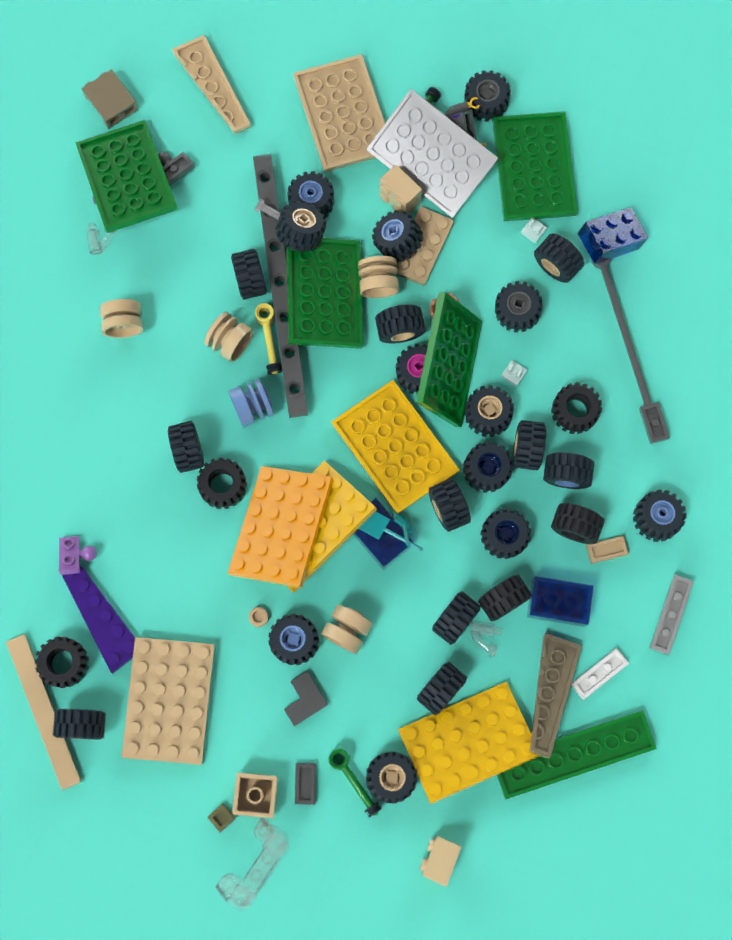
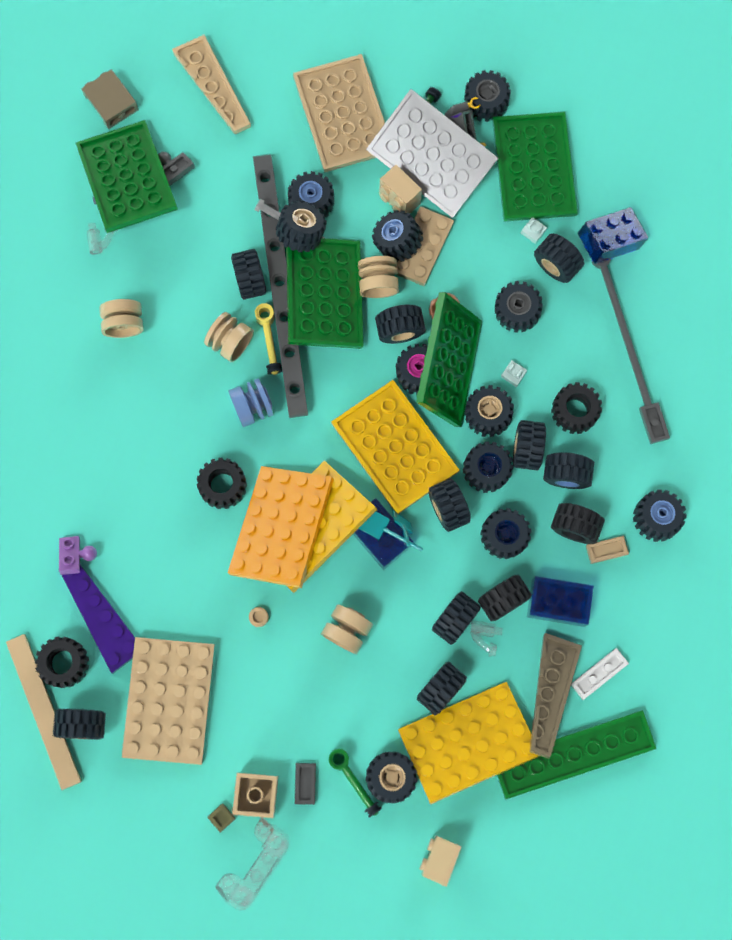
(185, 446): black wheel -> none
(293, 639): black wheel -> none
(310, 701): dark grey tile -> none
(671, 614): light grey plate -> none

